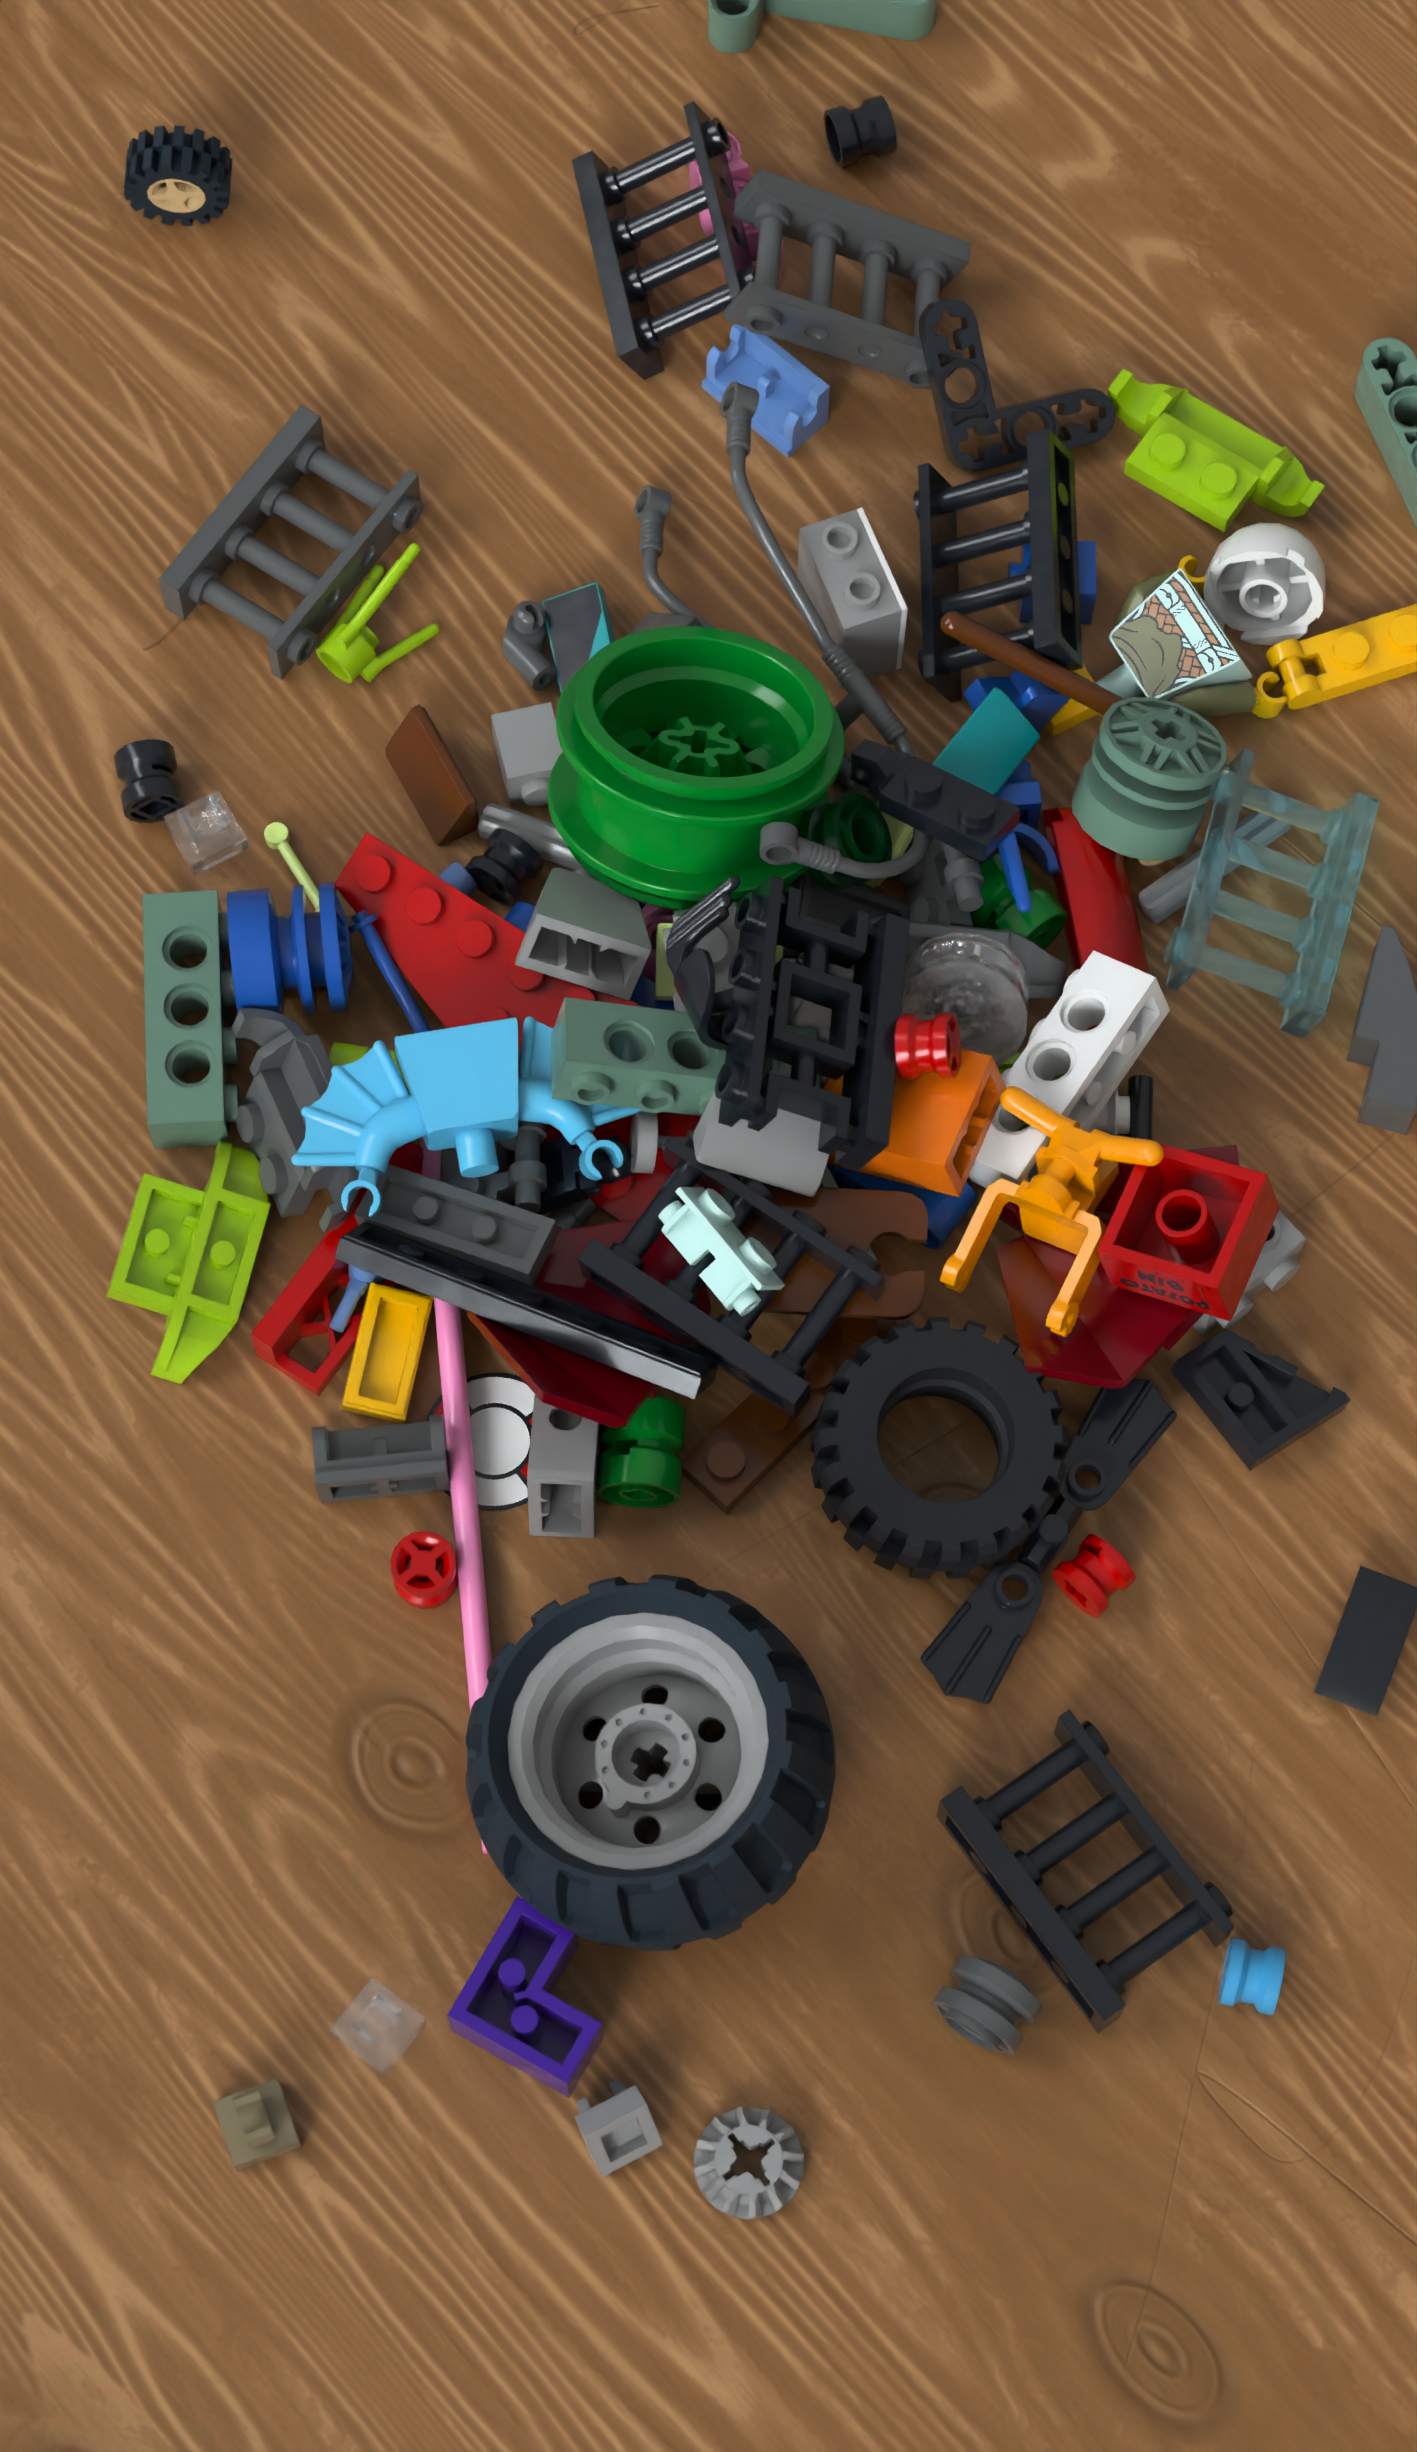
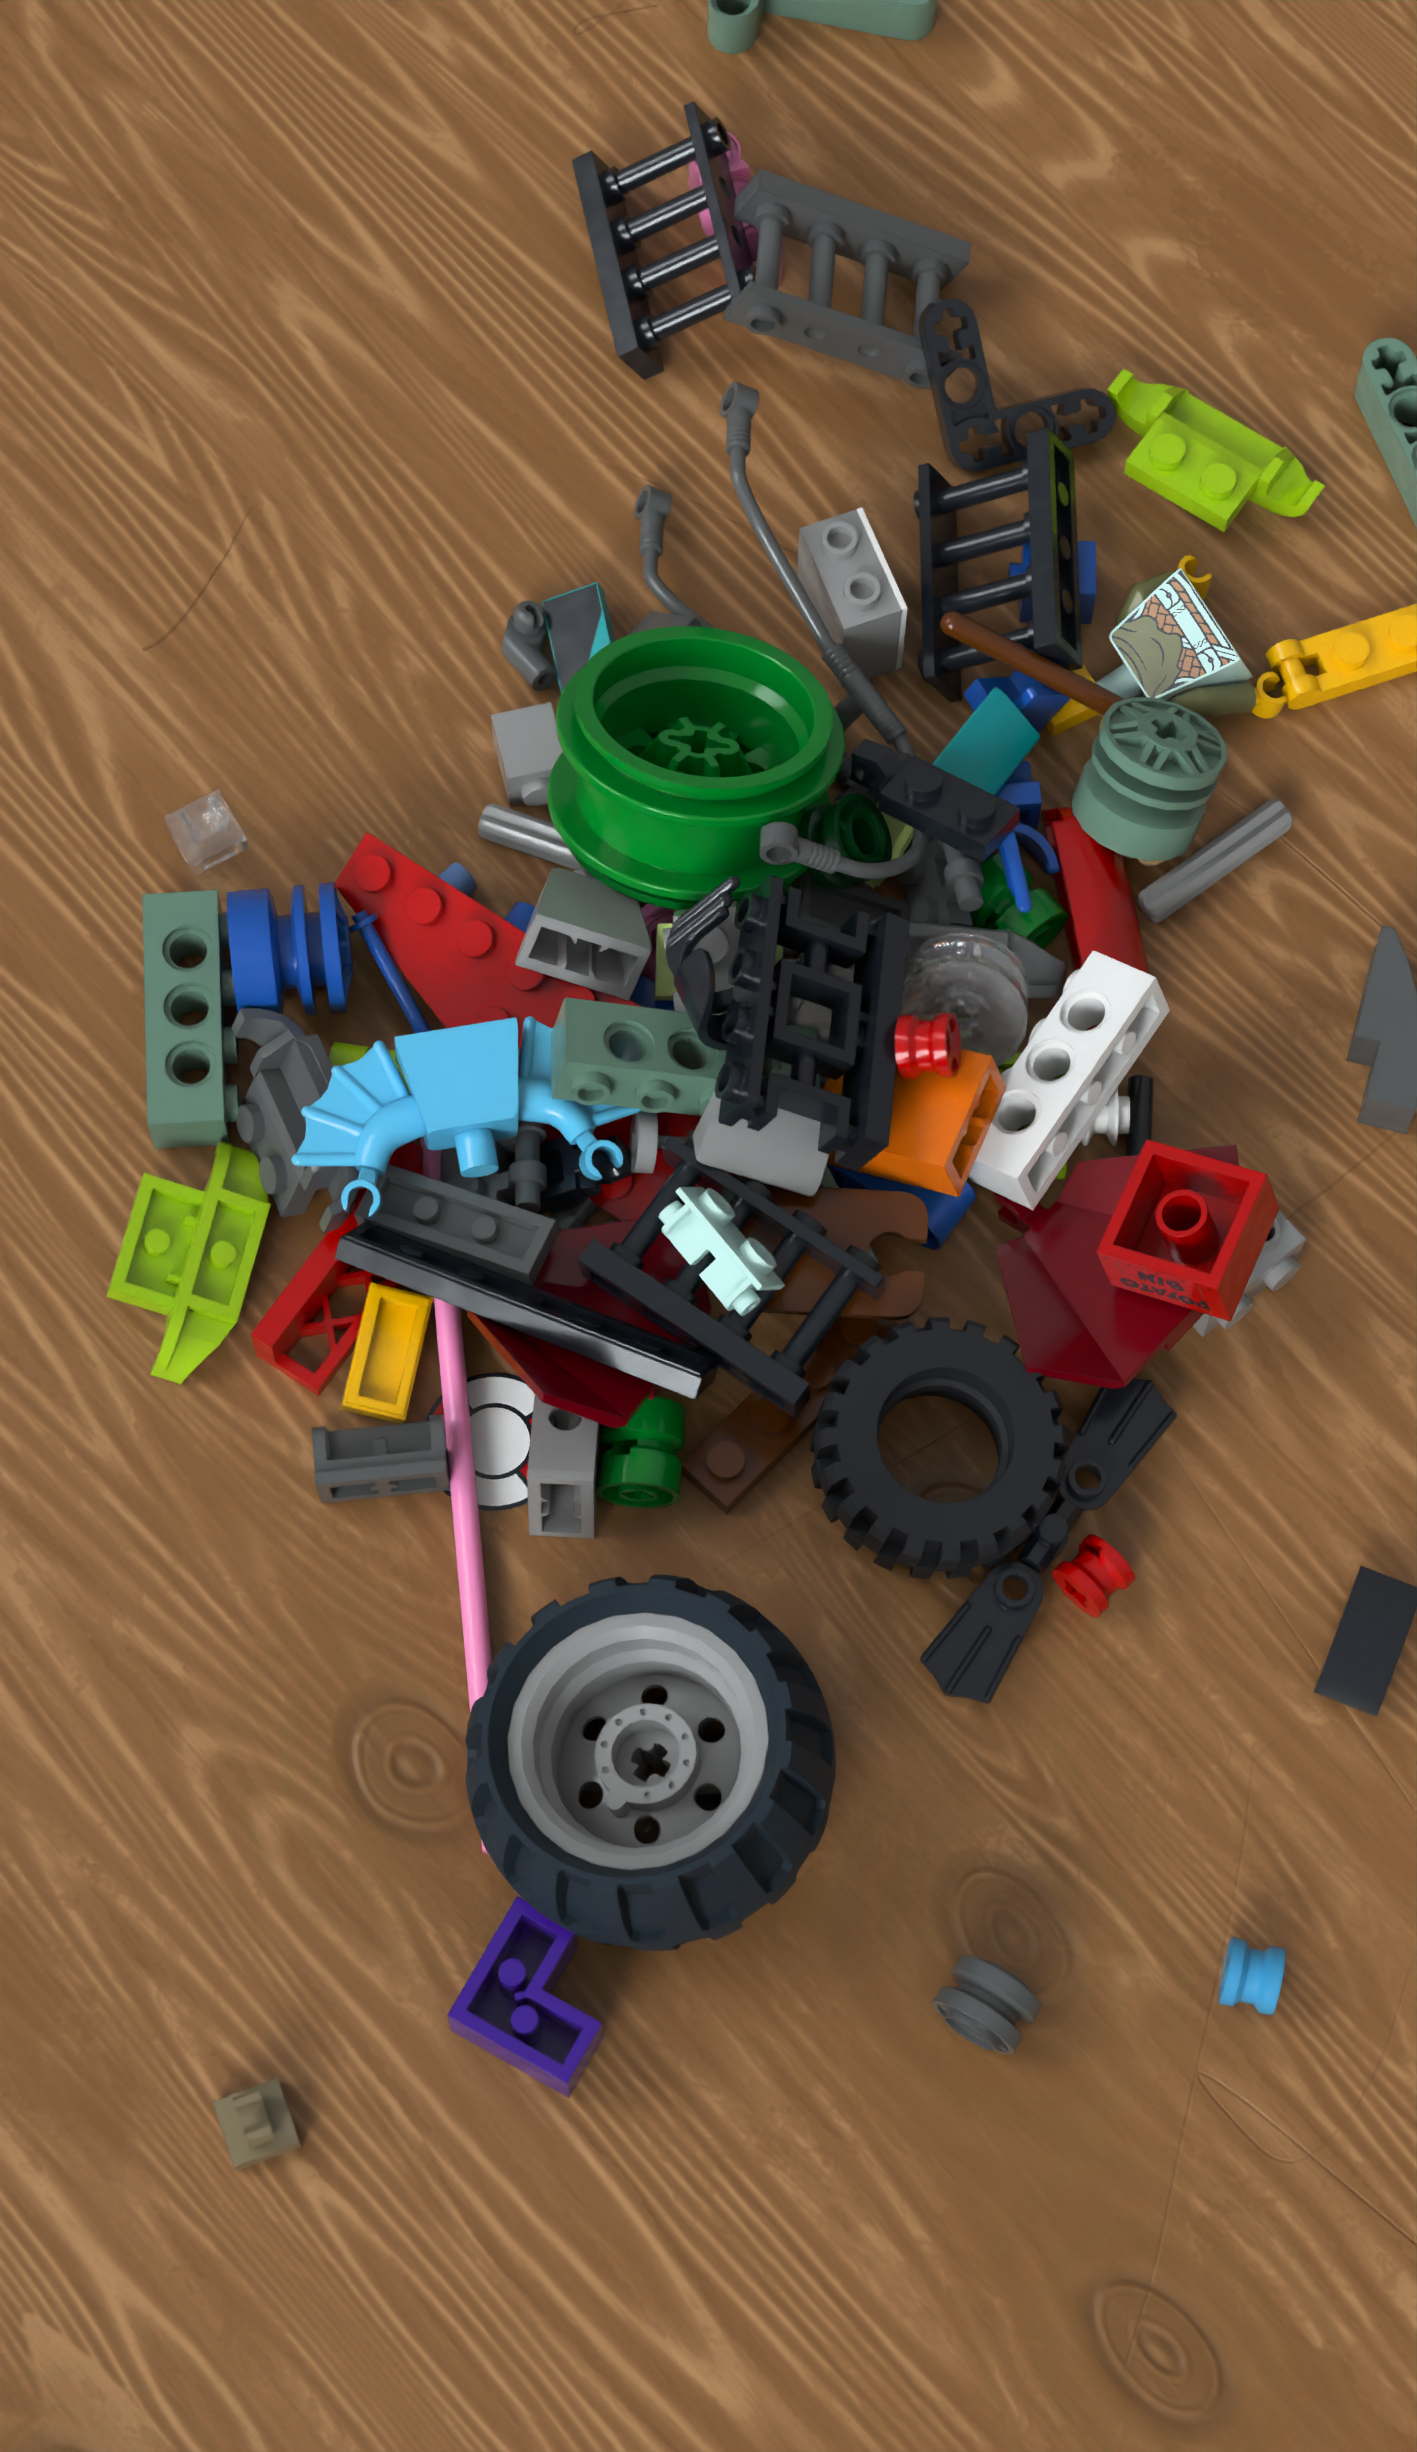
(148, 779): black wheel -> none
(178, 175): black wheel -> none
(266, 493): dark grey fence -> none
(278, 838): yellowish green hinge -> none
(351, 644): lime plant -> none
(355, 1289): medium blue hand -> none
(378, 2026): clear tile -> none
(419, 1556): red wheel -> none
(432, 778): reddish brown slope -> none
(504, 867): black wheel -> none
(617, 2128): light grey tile -> none
(744, 2195): light grey gear -> none
(790, 395): medium blue hinge -> none
(860, 131): black wheel -> none
(1057, 1201): light orange piece -> none
(1058, 1930): black fence -> none
(1254, 1396): black wing -> none
(1266, 583): white cylinder -> none
(1330, 884): clear light blue fence -> none

